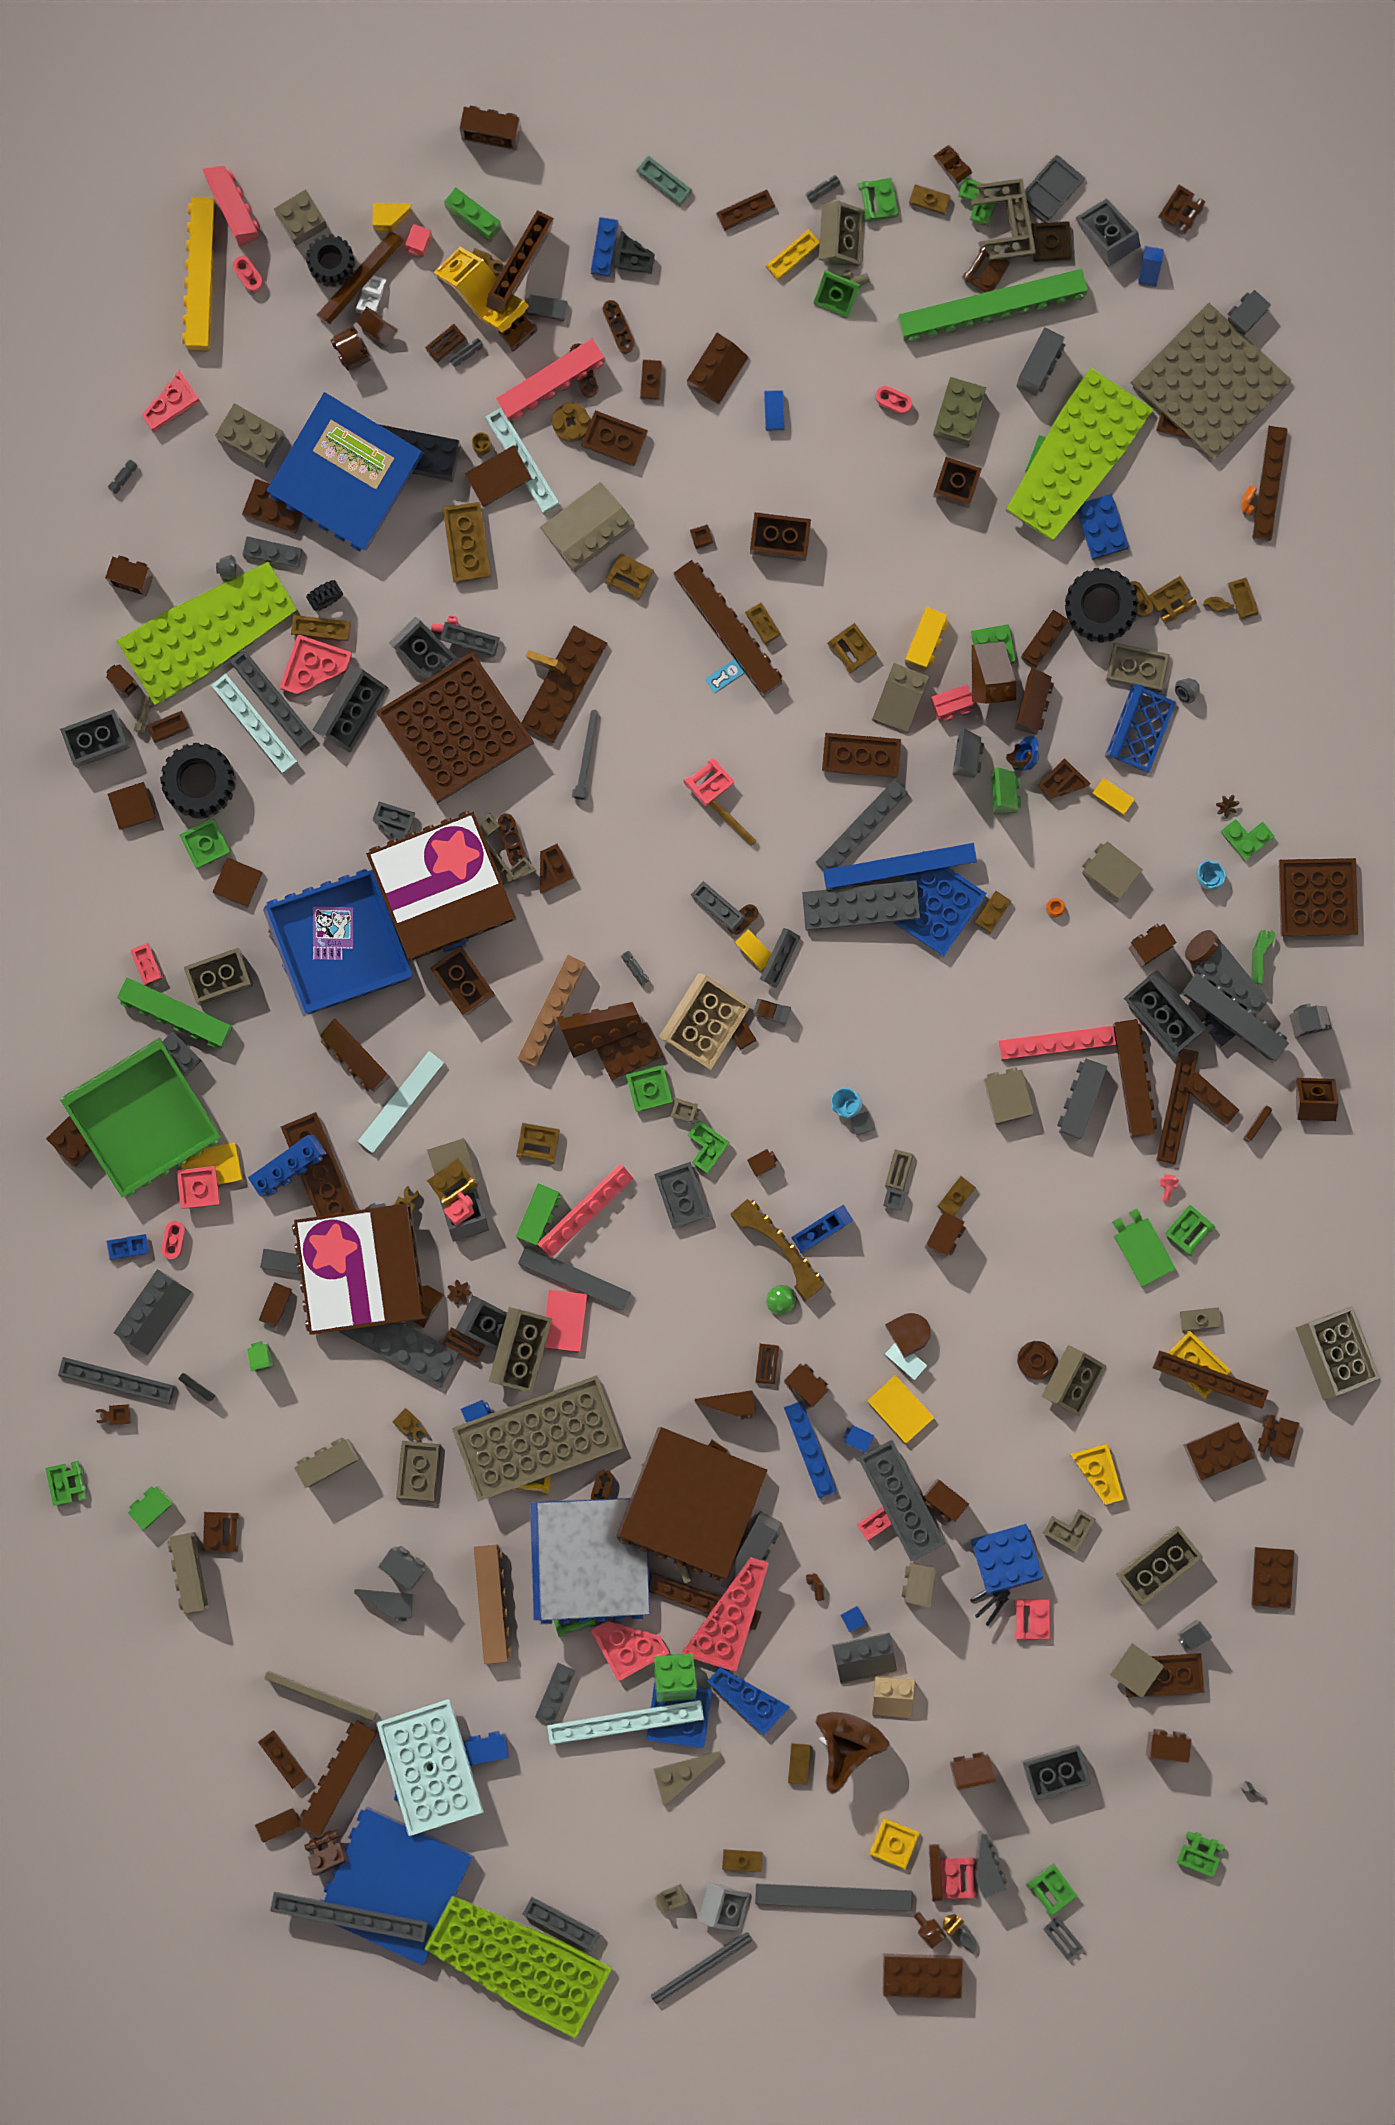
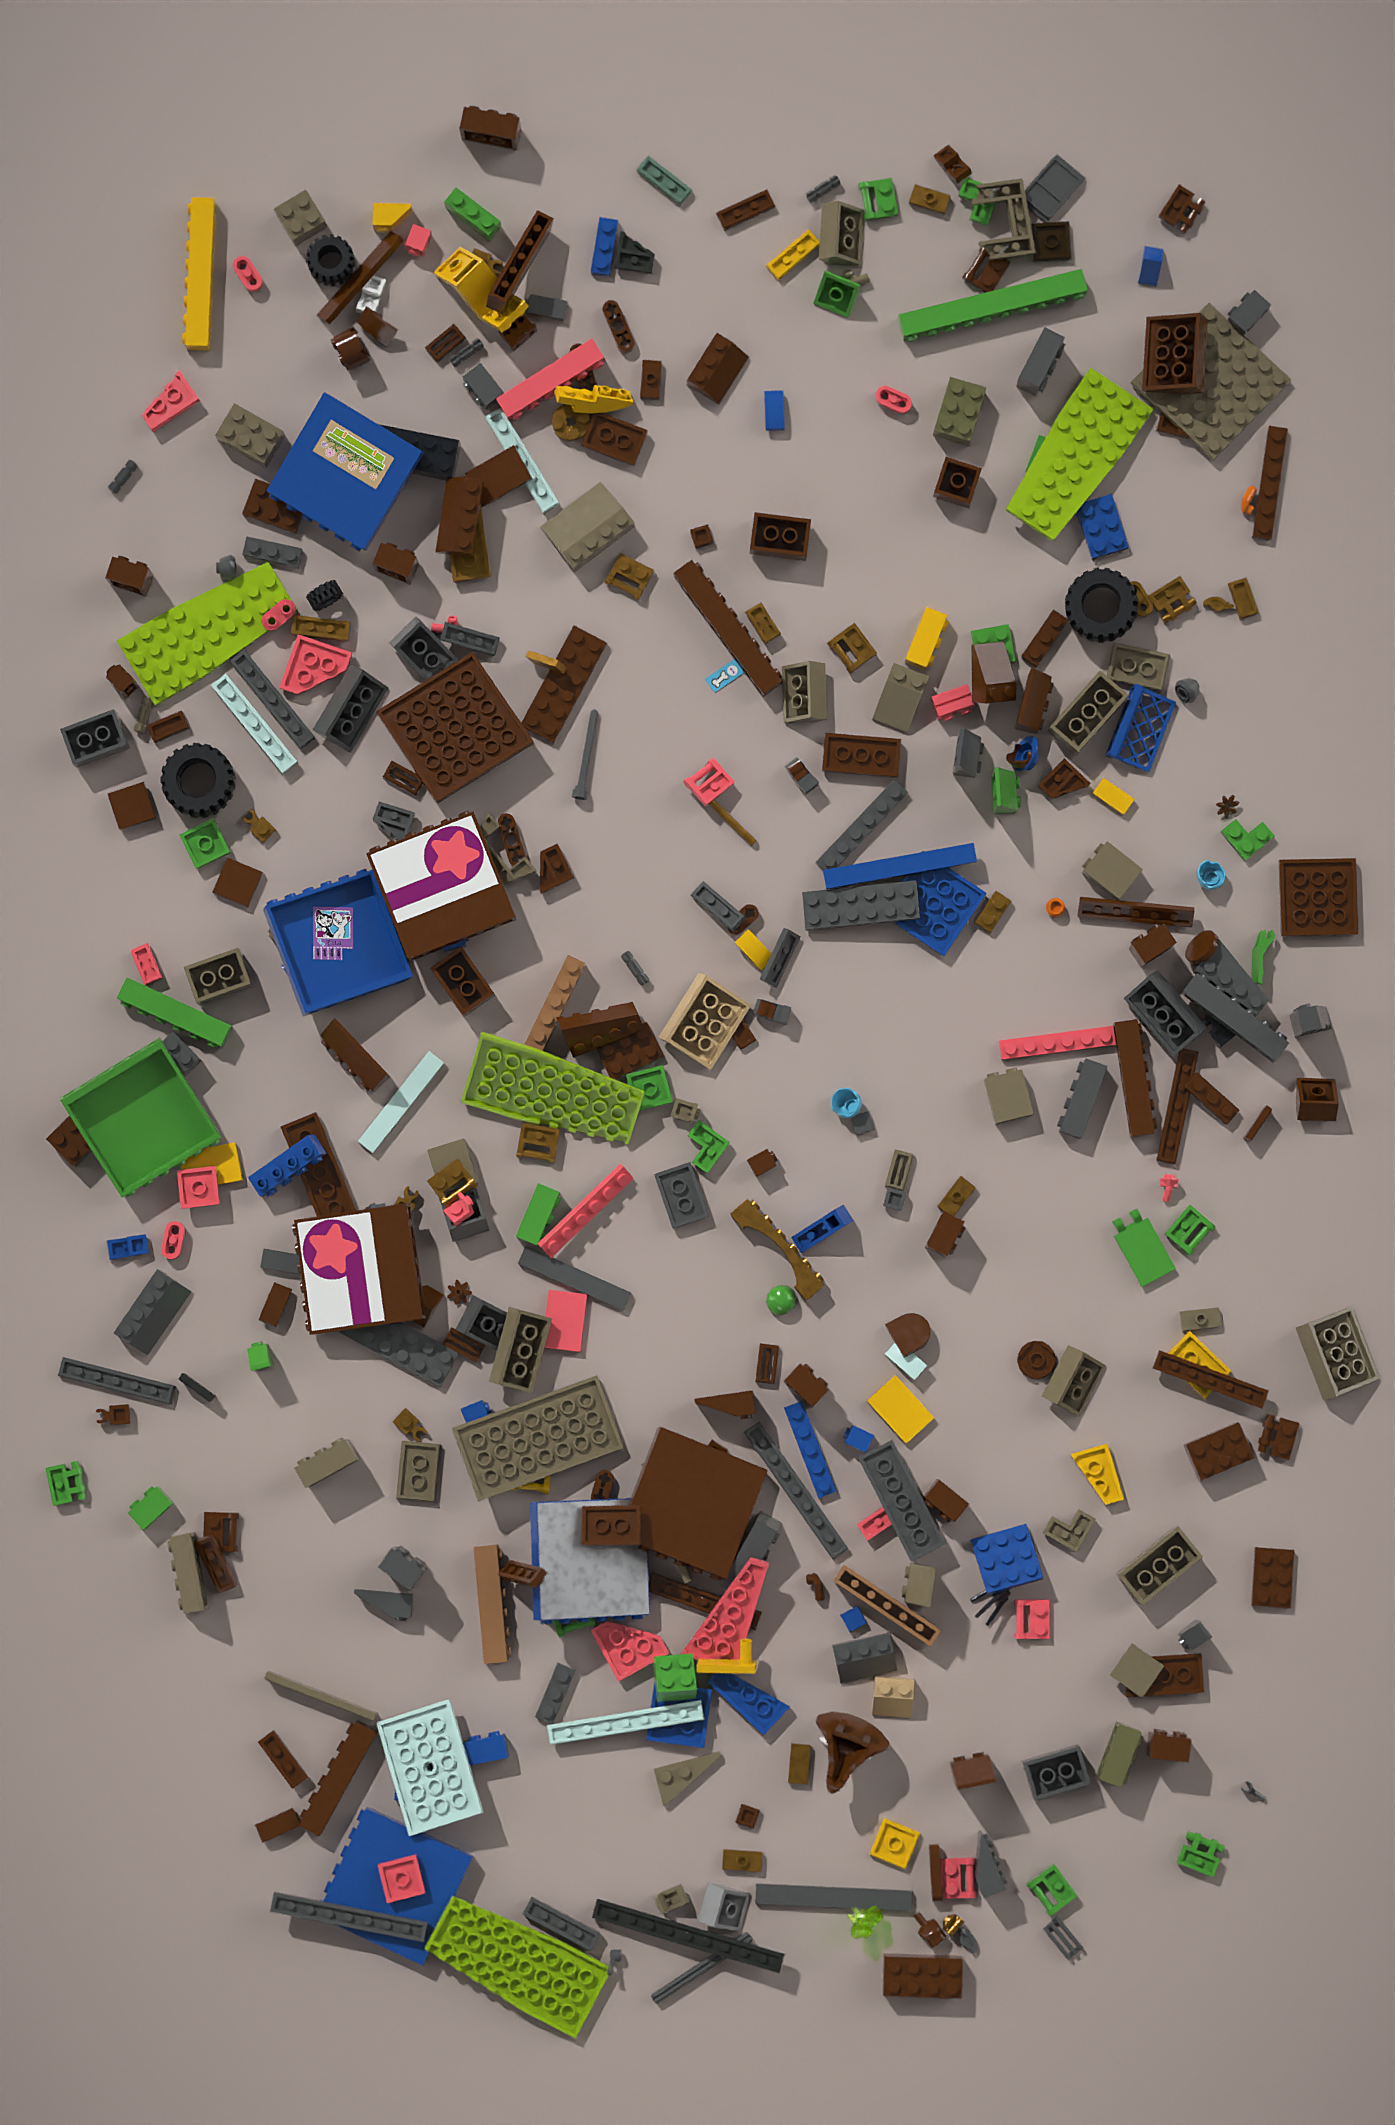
(215, 1563): none -> reddish brown plate
(231, 204): coral slope -> none
(261, 828): none -> pearl gold plate
(278, 614): none -> coral plate
(329, 1857): reddish brown plate -> none
(389, 770): none -> reddish brown tile
(395, 562): none -> reddish brown brick
(401, 1878): none -> coral plate
(460, 516): none -> reddish brown slope
(481, 439): pearl gold wheel -> none
(482, 386): none -> dark grey brick
(523, 1574): none -> reddish brown plate
(549, 1090): none -> lime wing
(598, 400): none -> yellow slope
(611, 1525): none -> reddish brown plate
(615, 1955): none -> dark grey hand
(688, 1935): none -> pearl dark grey plate
(744, 1665): none -> yellow piece
(747, 1816): none -> reddish brown tile
(796, 1490): none -> dark grey tile
(801, 776): none -> leg
(804, 692): none -> dark tan slope
(864, 1921): none -> clear neon green plate
(886, 1605): none -> medium nougat brick
(1088, 712): none -> dark tan brick
(1109, 231): dark grey slope -> none
(1119, 1754): none -> olive brick
(1135, 912): none -> reddish brown plate
(1175, 354): none -> reddish brown slope

